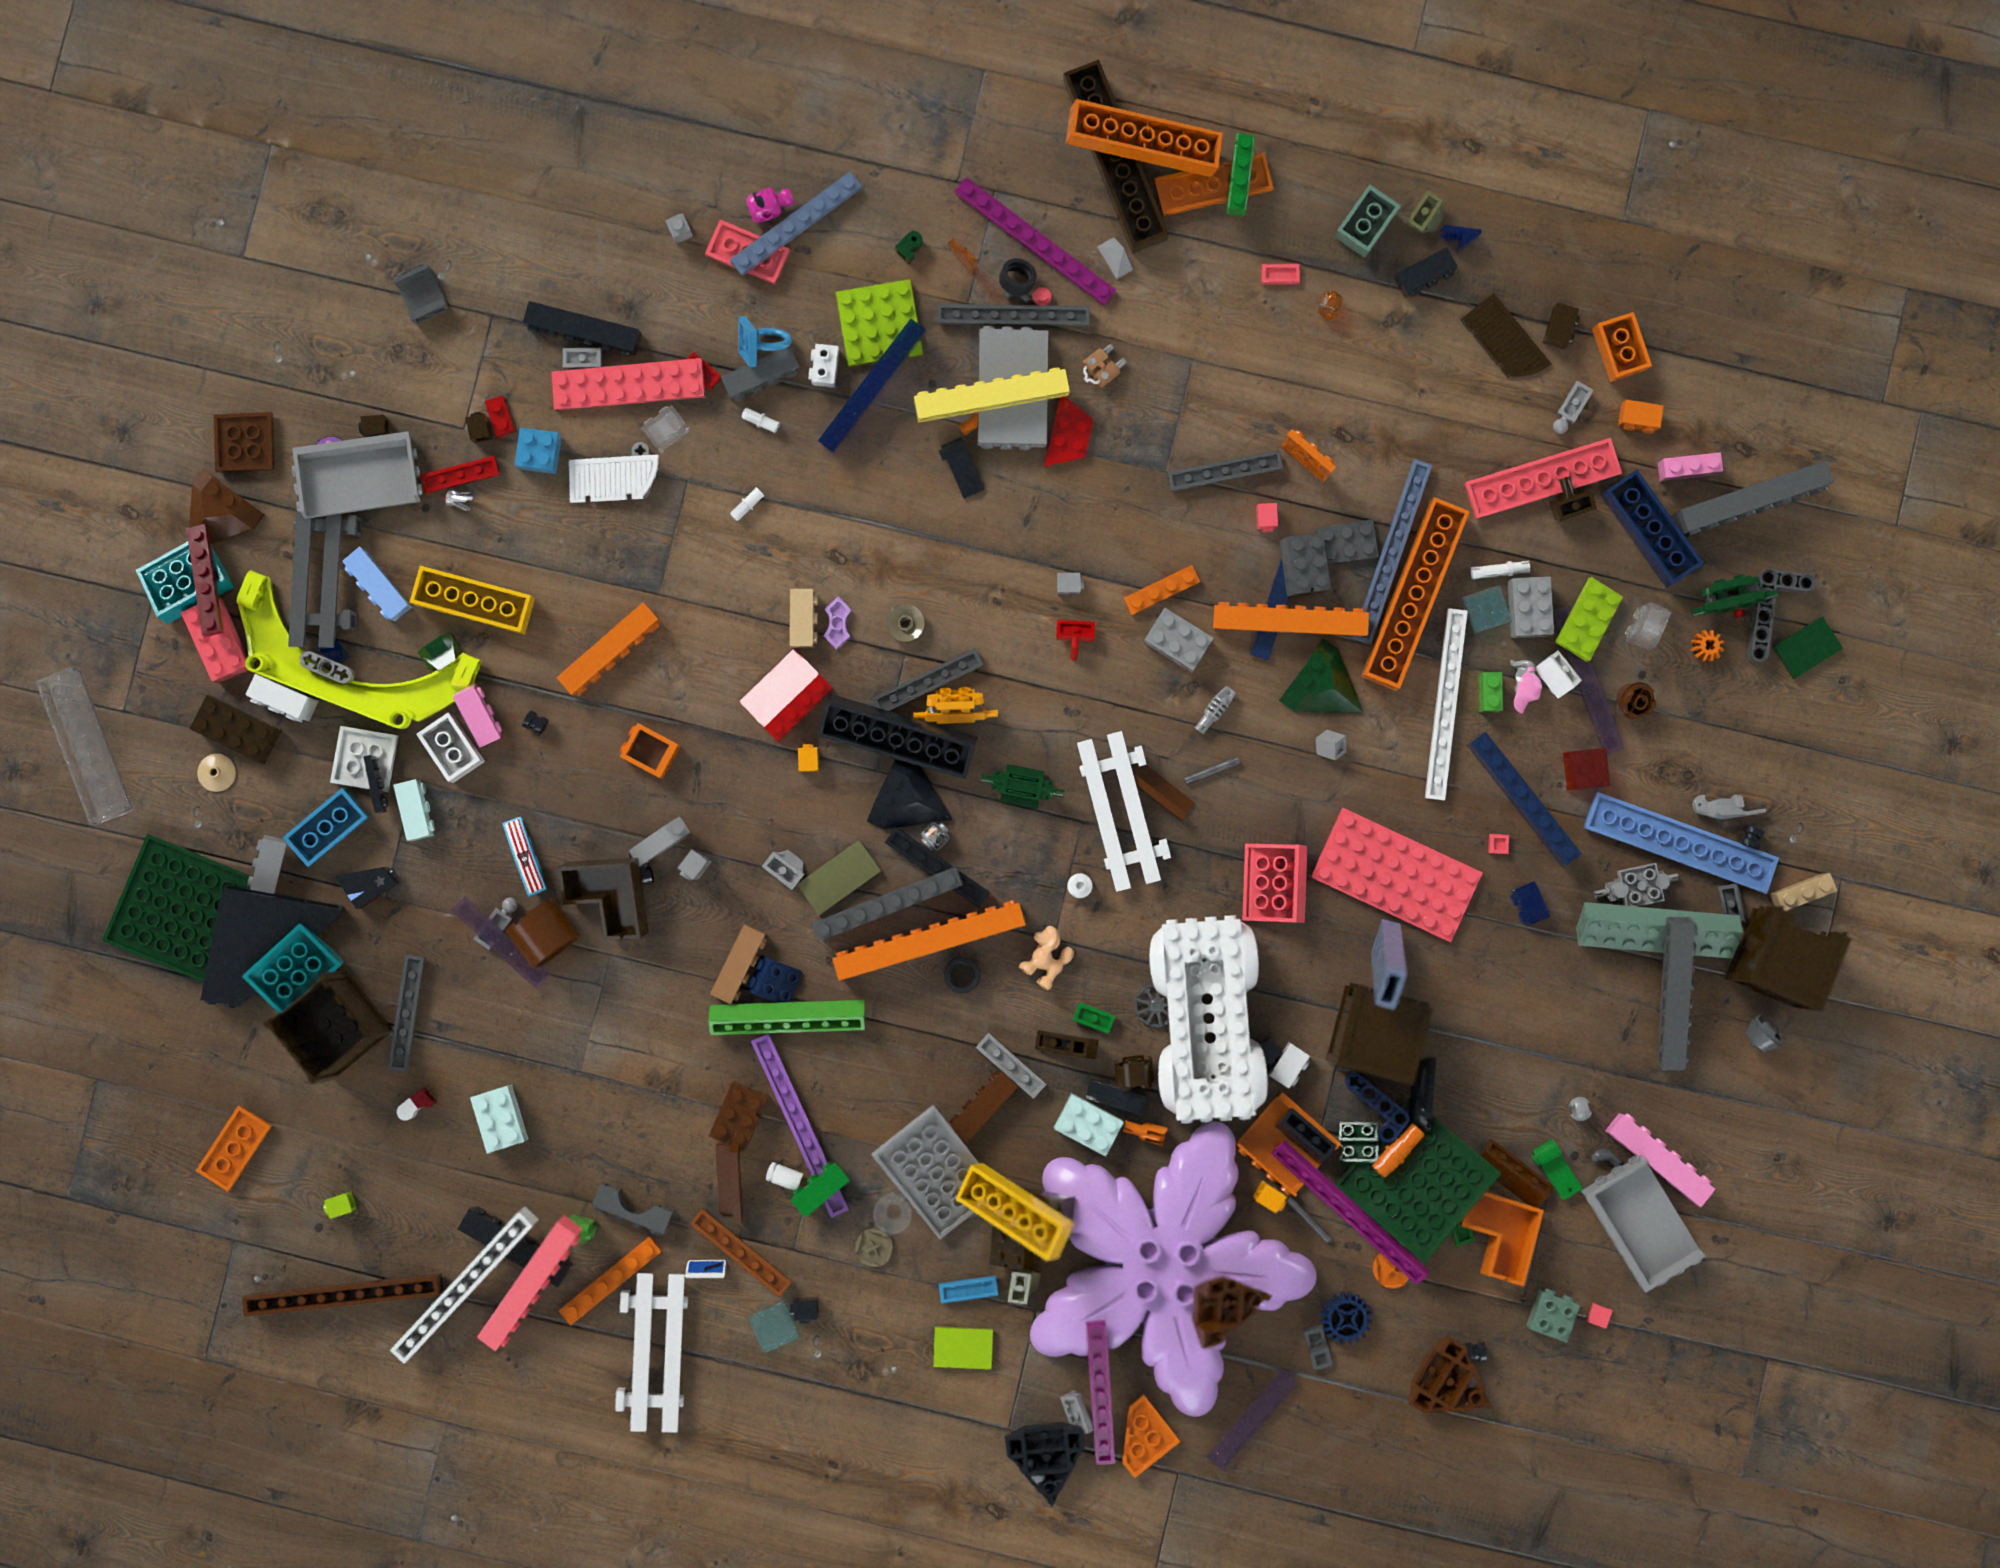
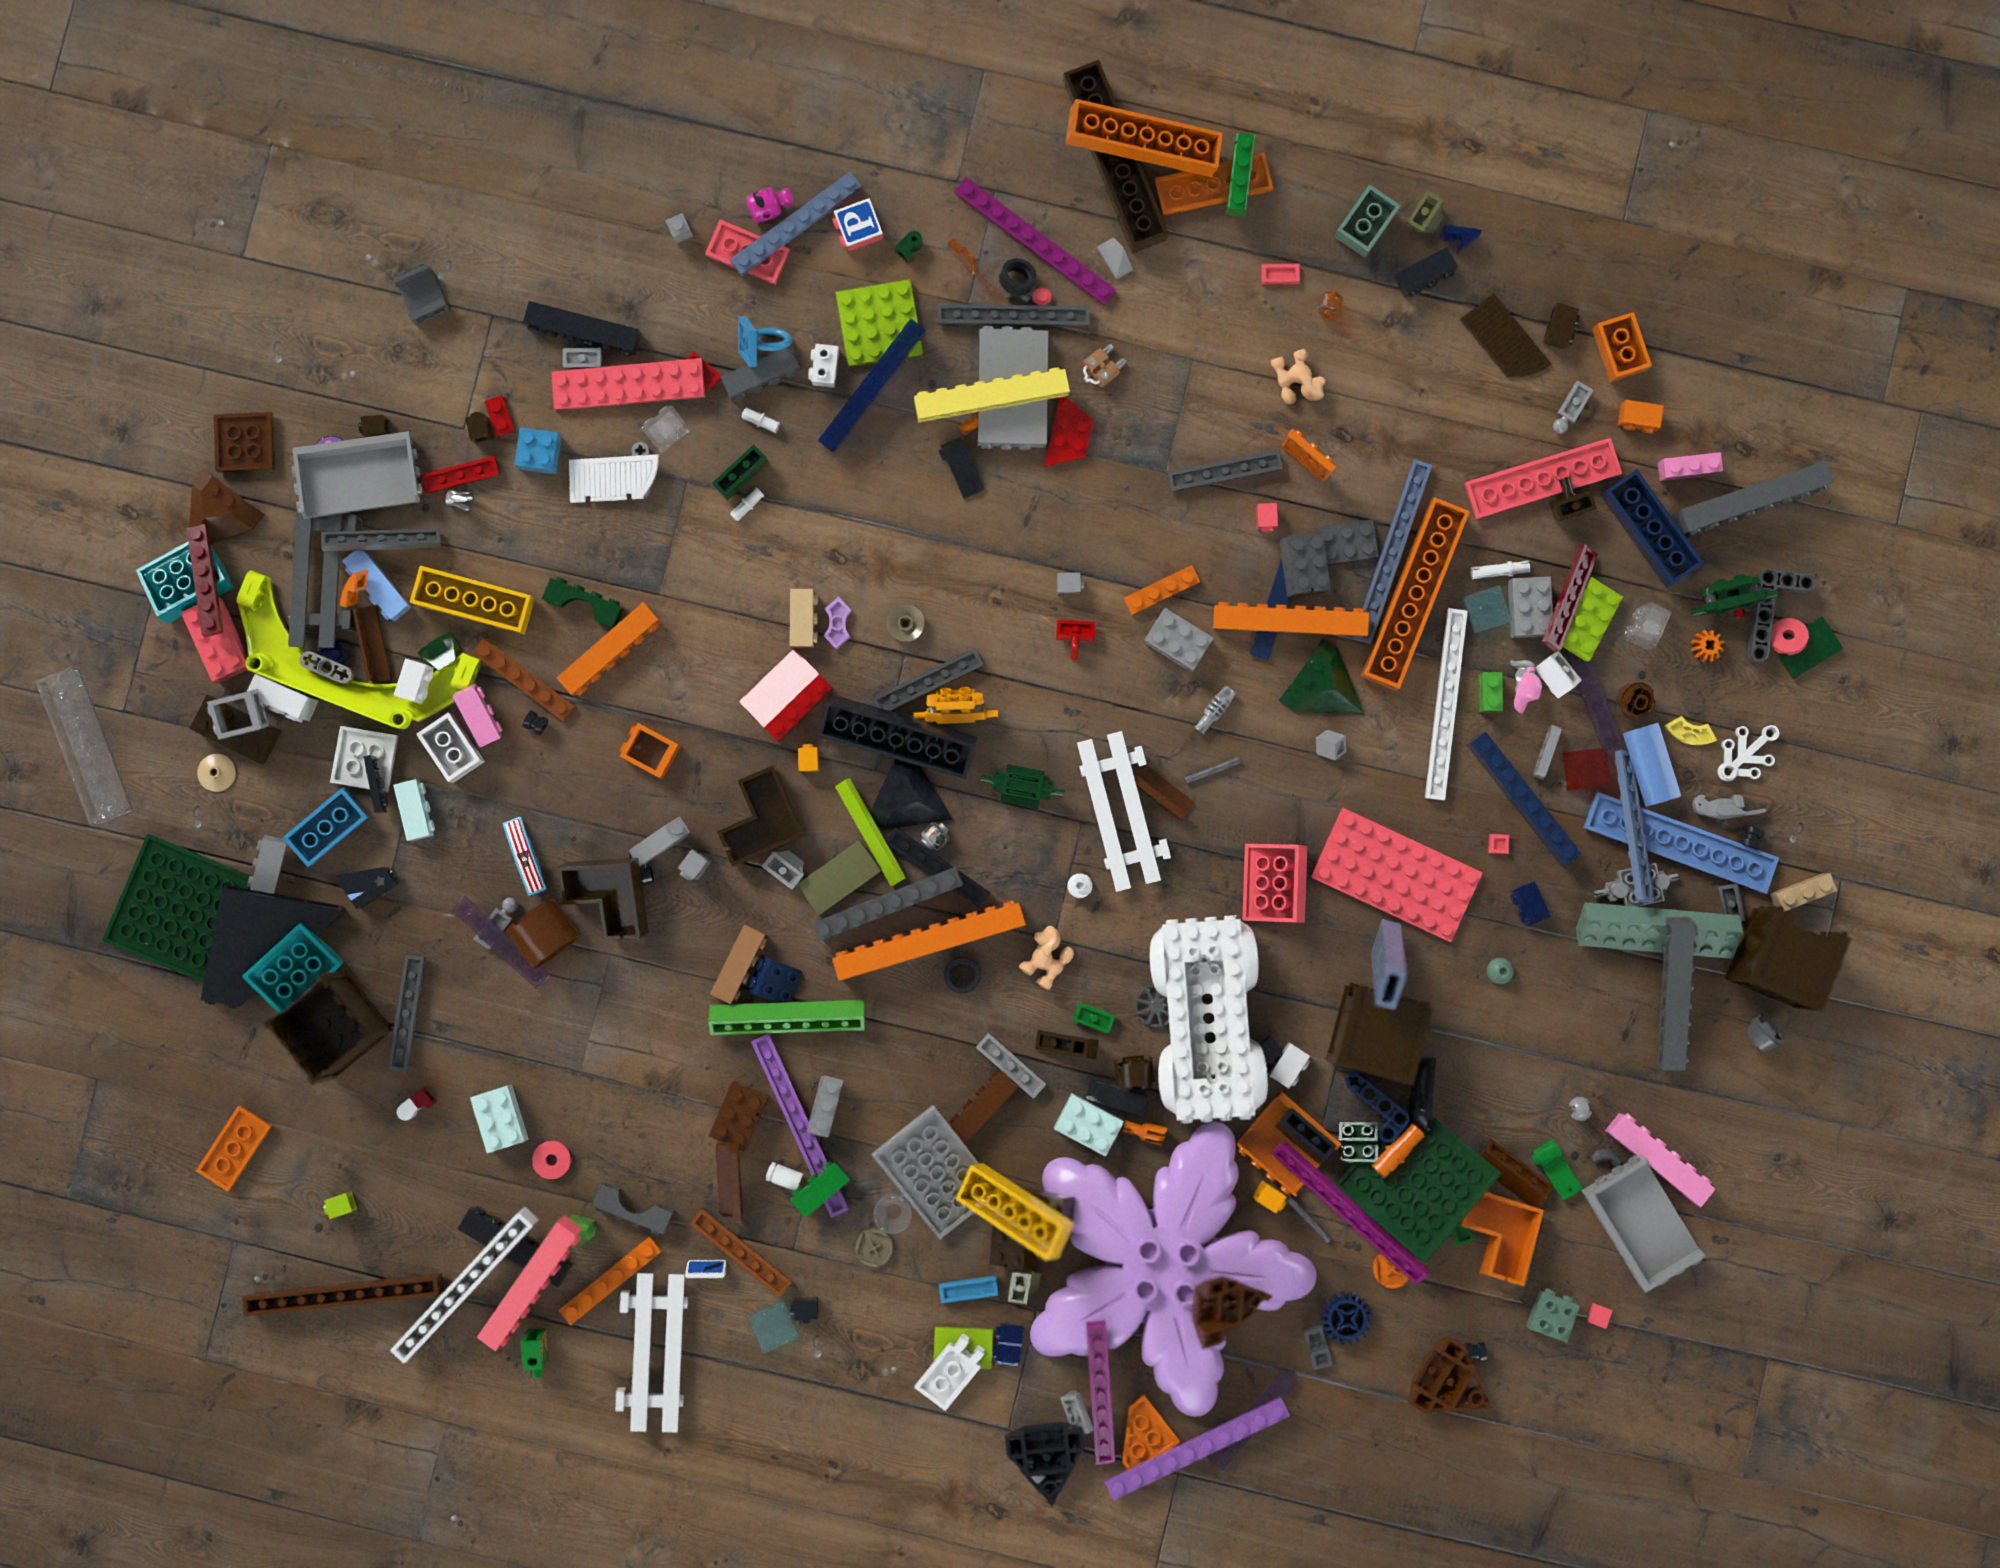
(255, 711): none -> light grey window
(351, 590): none -> orange slope
(372, 644): none -> reddish brown panel
(380, 539): none -> dark grey plate
(414, 681): none -> white brick
(523, 679): none -> dark orange plate
(534, 1351): none -> green torso
(540, 1162): none -> coral tile
(560, 594): none -> dark green arch
(740, 472): none -> dark green brick
(771, 823): none -> dark brown piece
(824, 1106): none -> light grey brick
(857, 225): none -> piece
(870, 832): none -> lime tile
(950, 1372): none -> white tile
(1009, 1344): none -> clear blue brick
(1197, 1448): none -> medium lavender plate
(1300, 373): none -> light nougat animal
(1500, 971): none -> sand green brick
(1547, 752): none -> light grey beam
(1570, 598): none -> dark red plate
(1634, 827): none -> sand blue plate
(1652, 764): none -> medium blue brick
(1689, 733): none -> light yellow tile
(1744, 754): none -> white plant
(1793, 627): none -> coral tile

